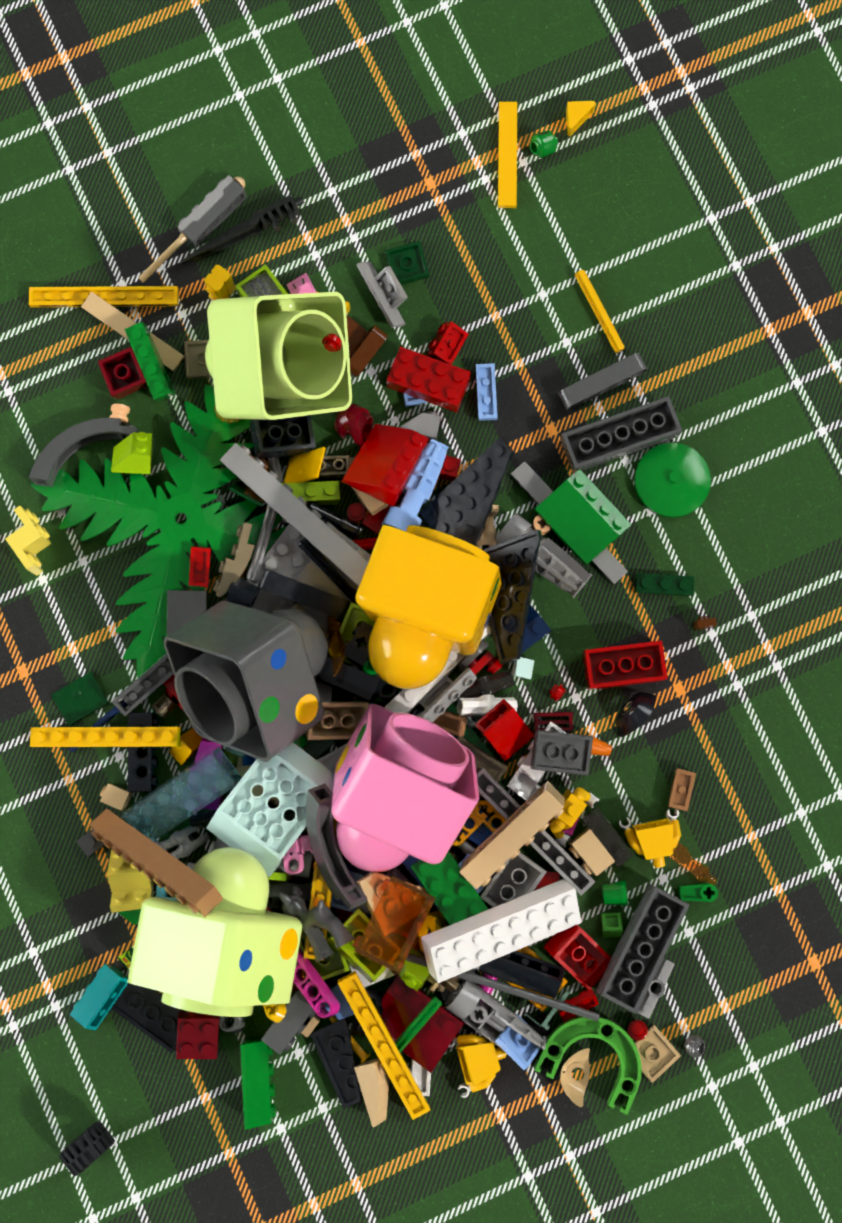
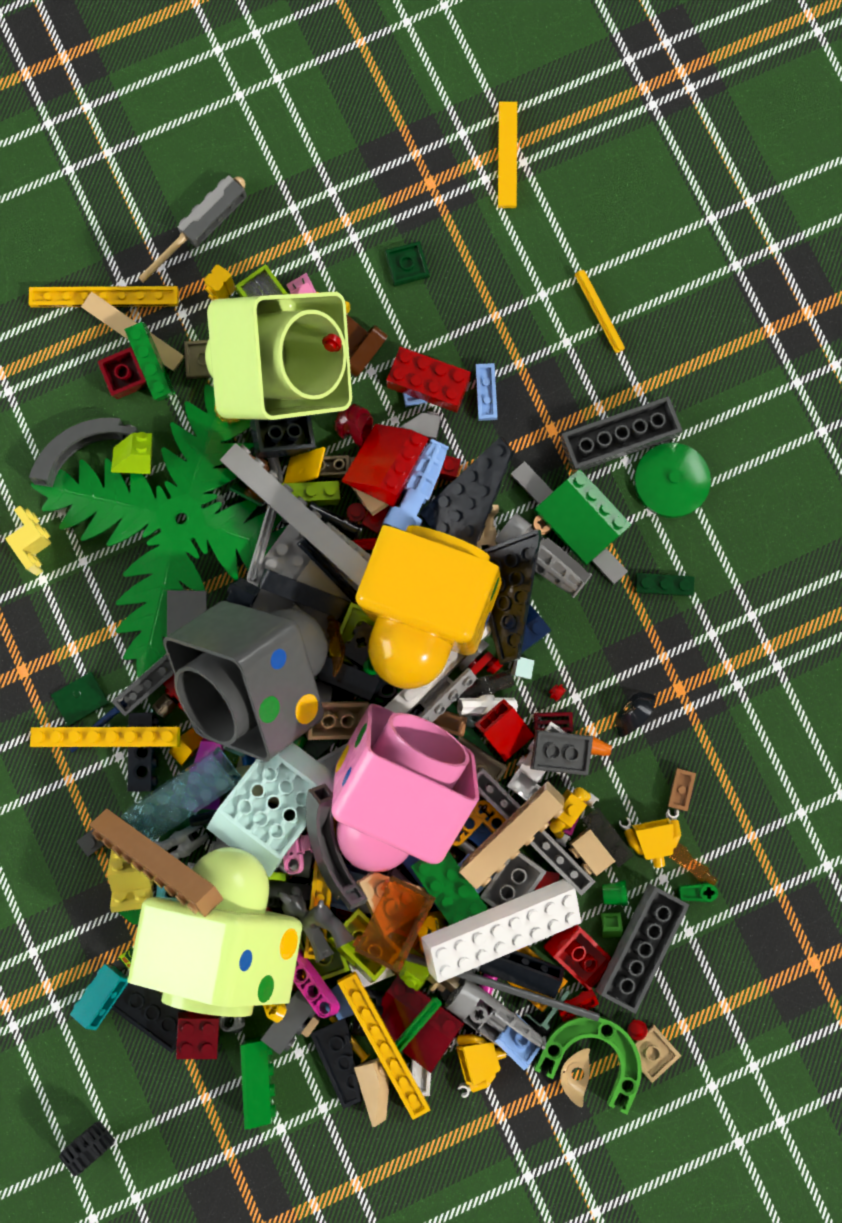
(115, 796): tan brick -> none
(120, 411): light nougat wheel -> none
(199, 566): red plate -> none
(233, 568): dark tan slope -> none
(250, 227): pearl dark grey piece -> none
(385, 290): light grey bracket -> none
(447, 342): red bracket -> none
(543, 144): green head -> none
(577, 113): yellow slope -> none
(602, 381): dark grey beam -> none
(624, 665): red brick -> none
(651, 998): light grey piece -> none
(694, 1046): flat silver piece -> none
(704, 622): reddish brown plate -> none

